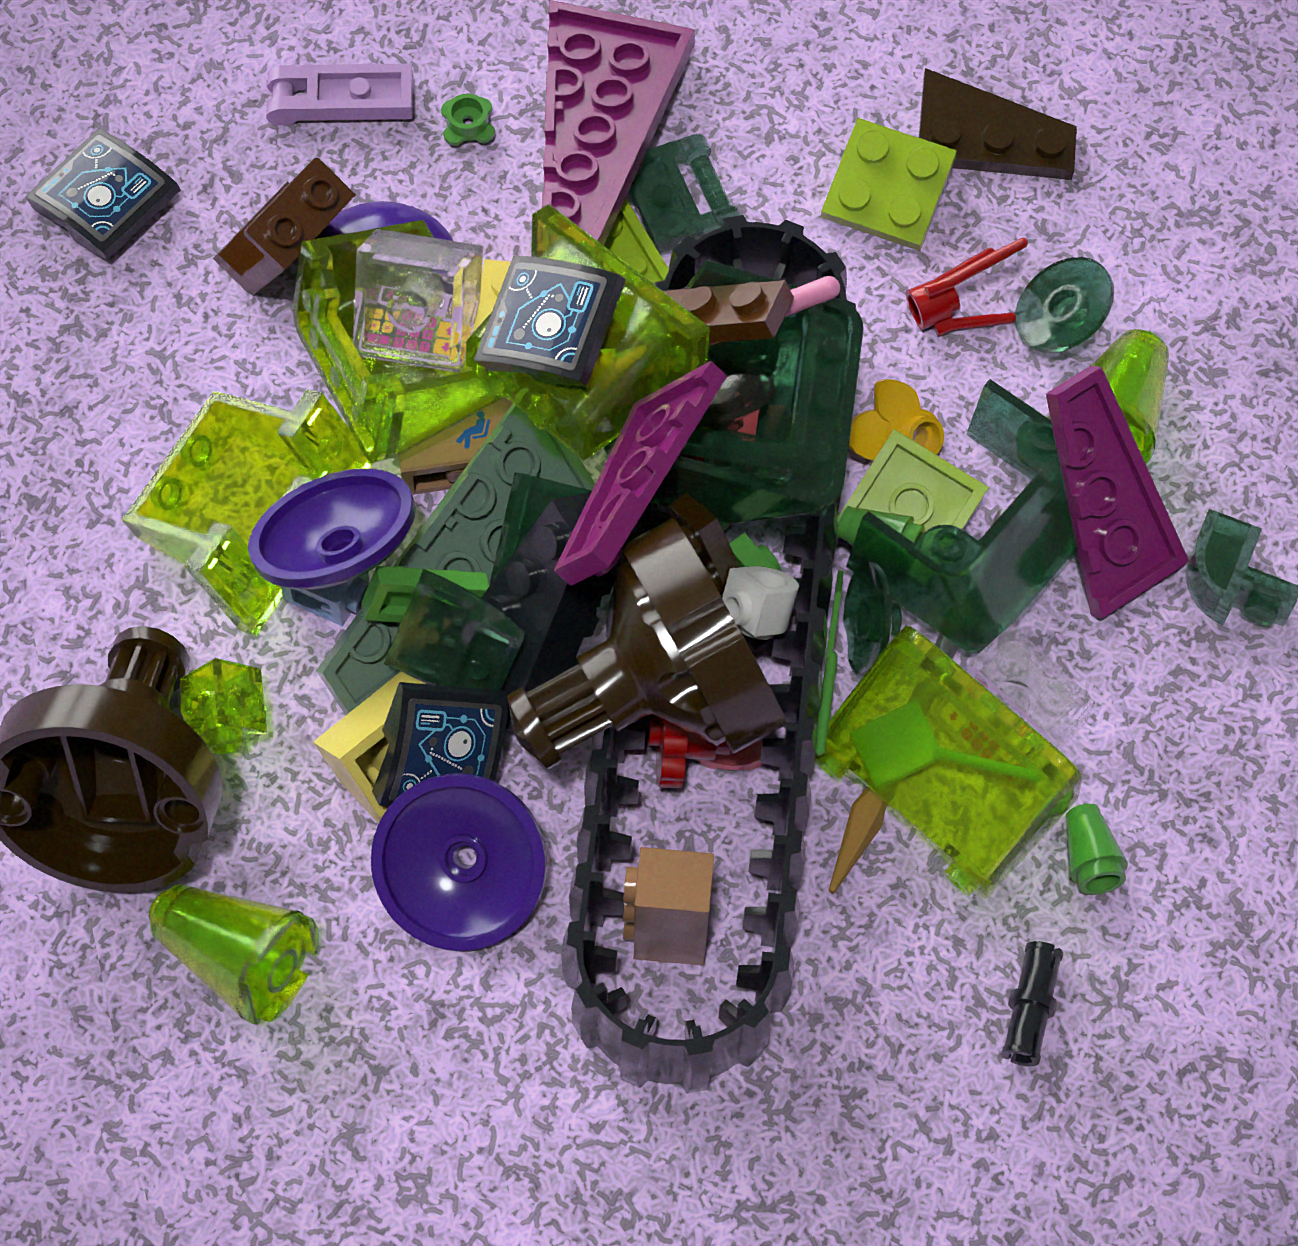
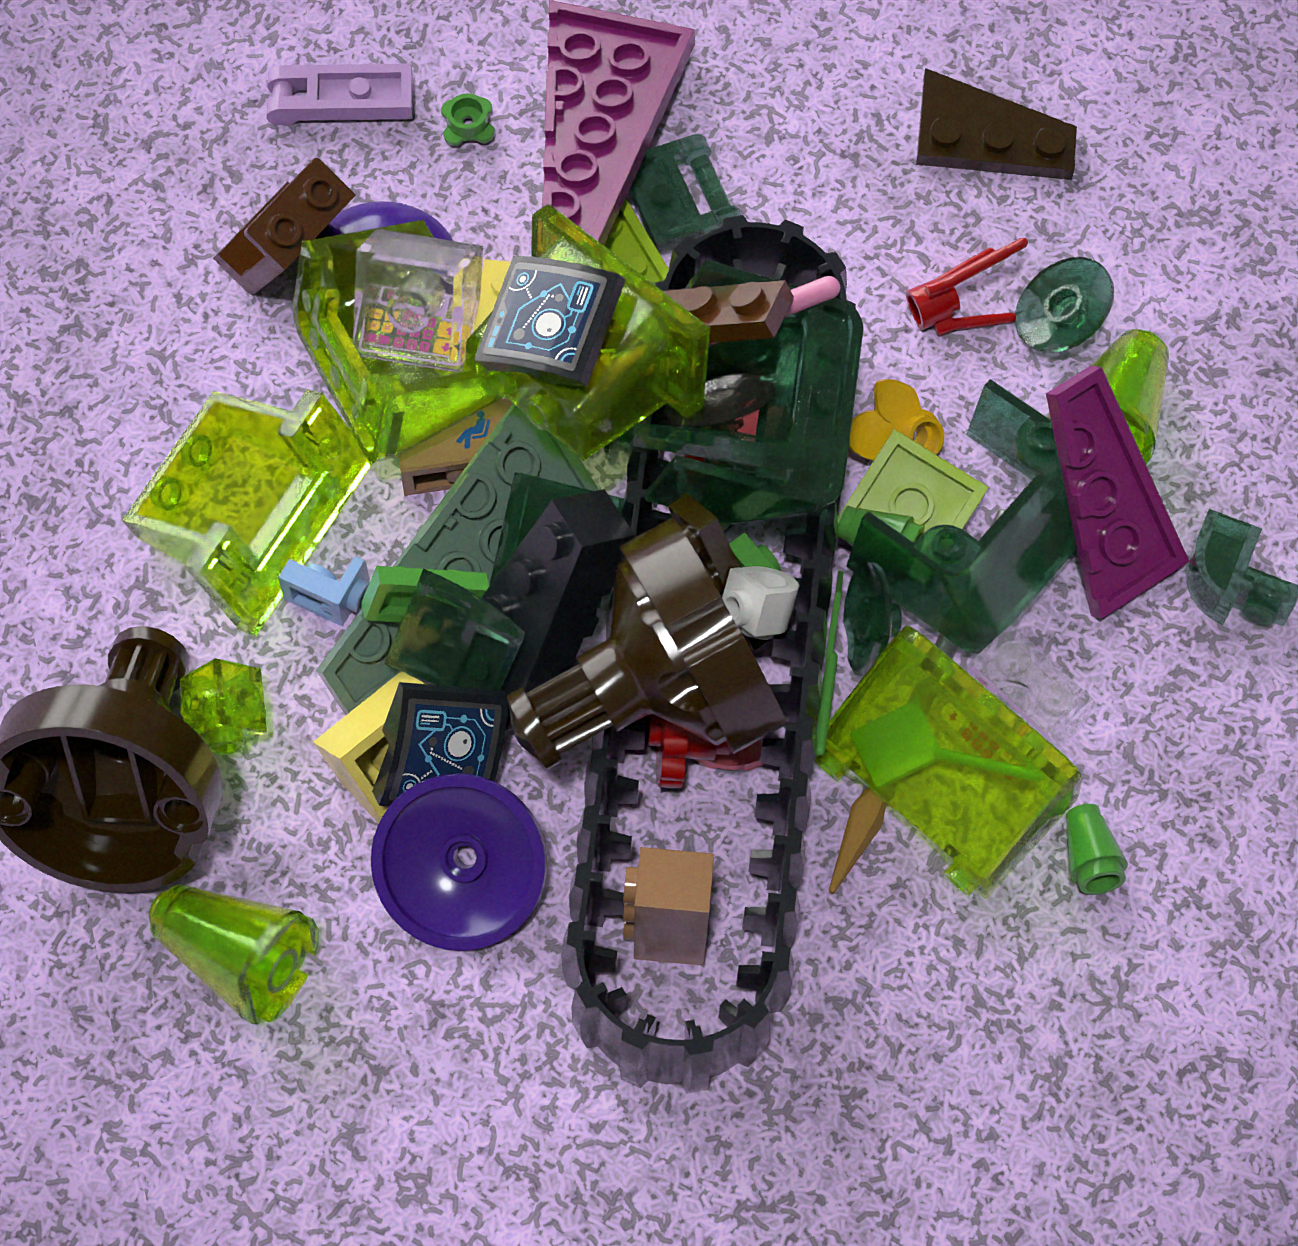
(103, 193): slope -> none
(332, 529): dark purple dish -> none
(635, 469): magenta wing -> none
(888, 184): lime plate -> none
(1032, 1003): black pin -> none

